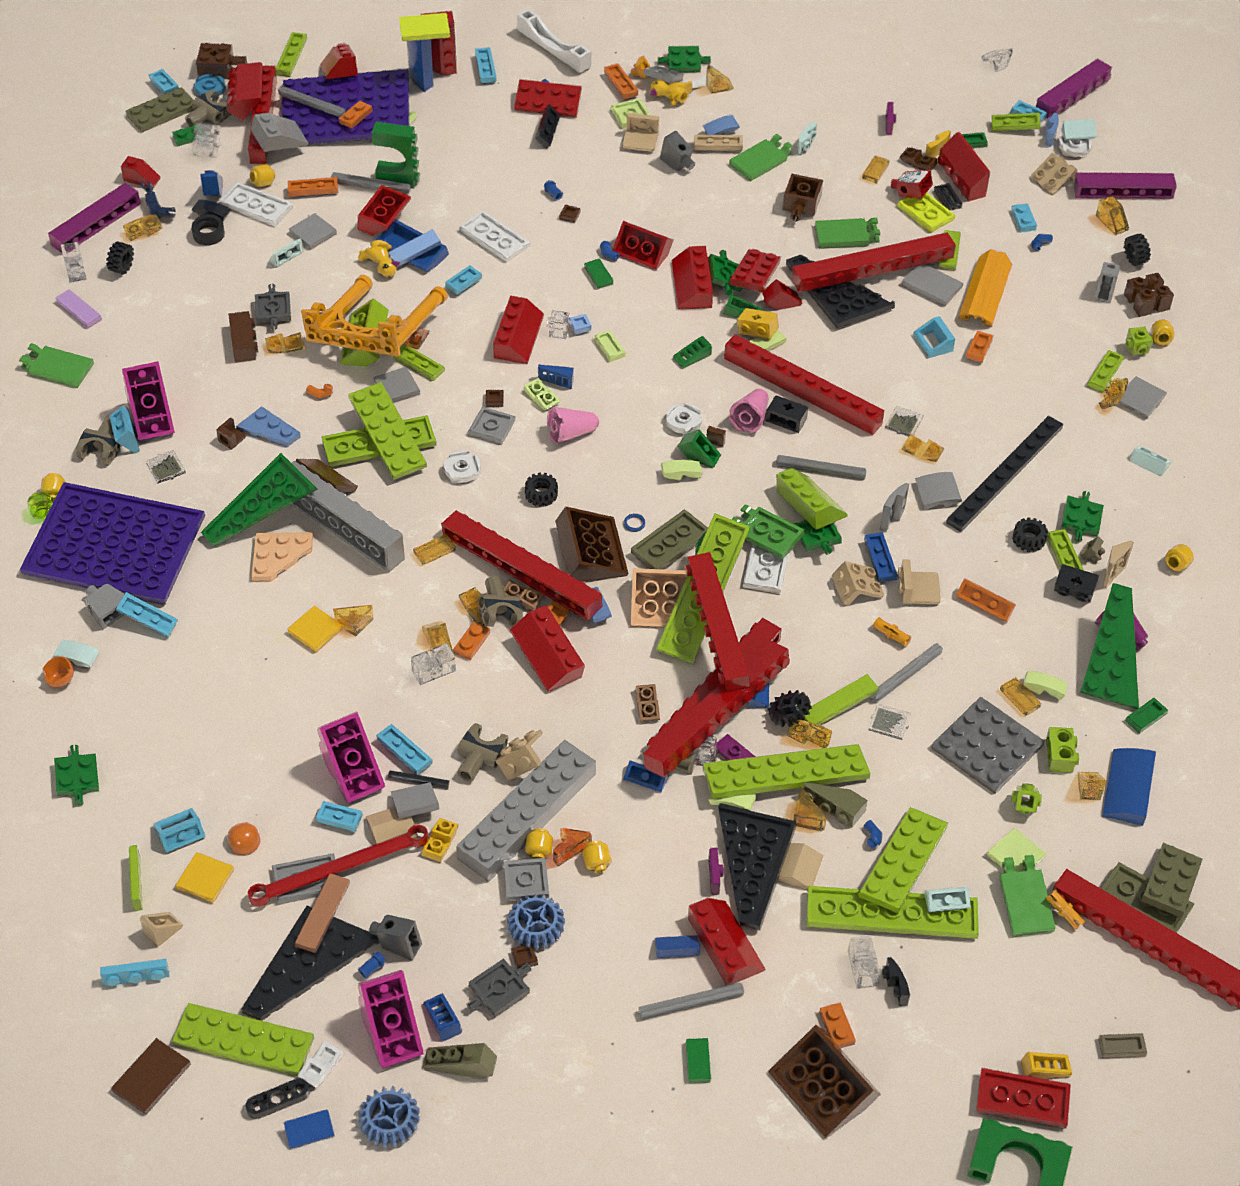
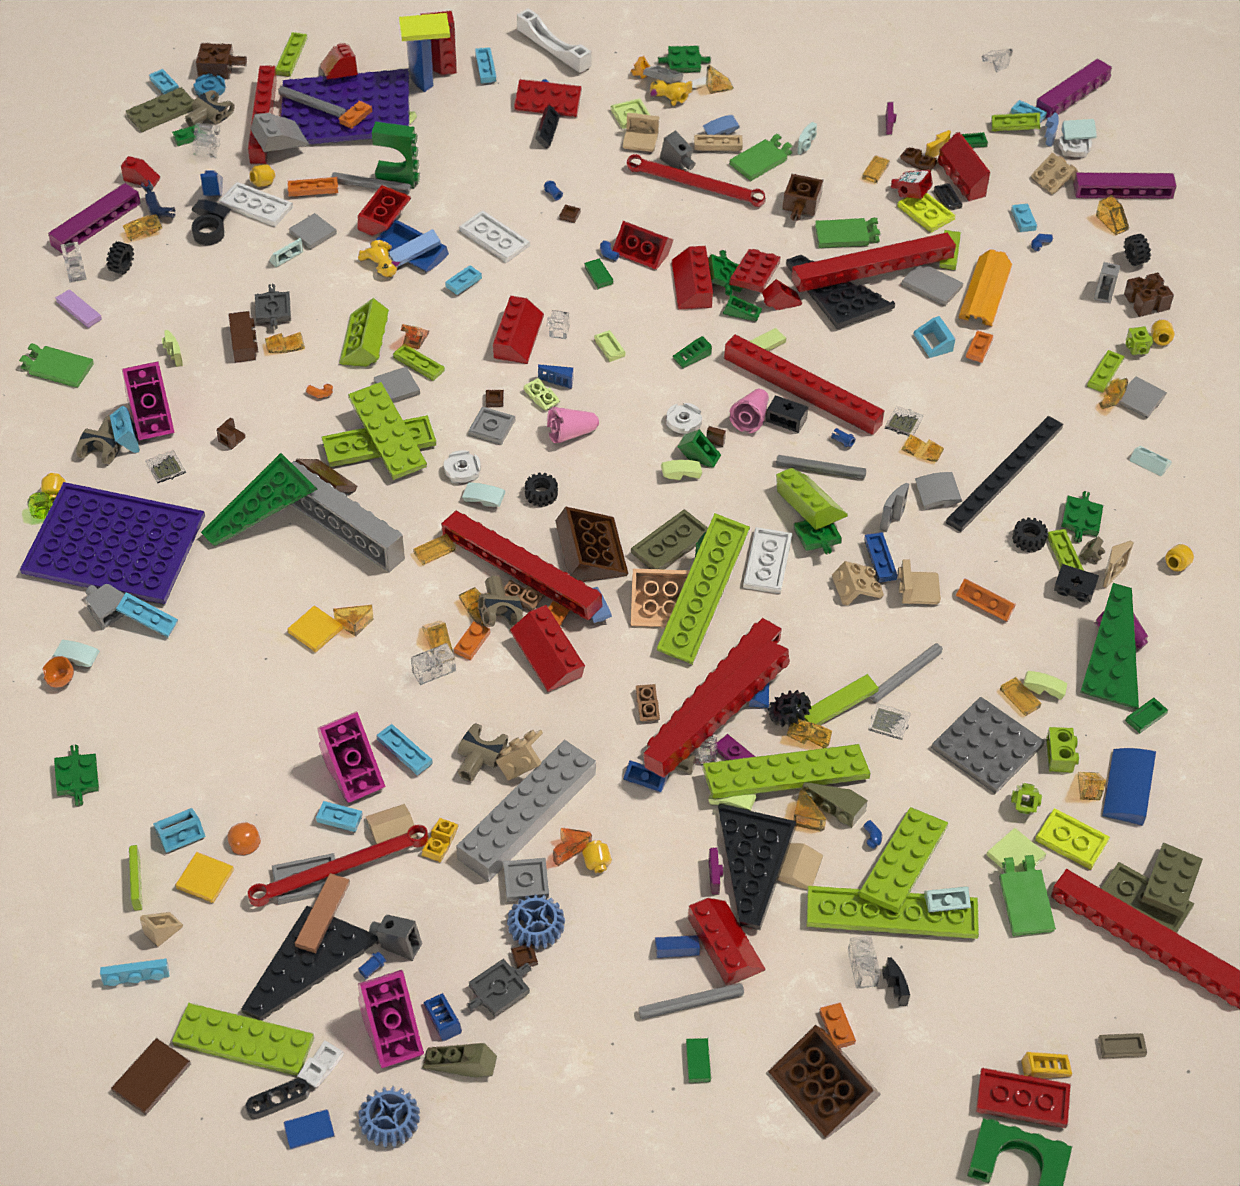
(173, 348): none -> yellowish green slope
(244, 89): red slope -> none
(269, 426): medium blue wing -> none
(278, 552): light nougat plate -> none
(384, 339): light orange arch -> none
(414, 800): light grey tile -> none
(418, 779): black bar -> none
(483, 493): none -> light aqua slope
(539, 843): yellow head -> none
(580, 324): light blue plate -> none
(621, 81): orange plate -> none
(636, 516): blue piece -> none
(696, 180): none -> red piece
(718, 622): red brick -> none
(758, 323): yellow brick -> none
(770, 531): bright green tile -> none
(847, 439): none -> blue pin
(892, 631): light orange pin -> none
(1065, 909): light orange pin -> none
(1072, 838): none -> neon yellow tile

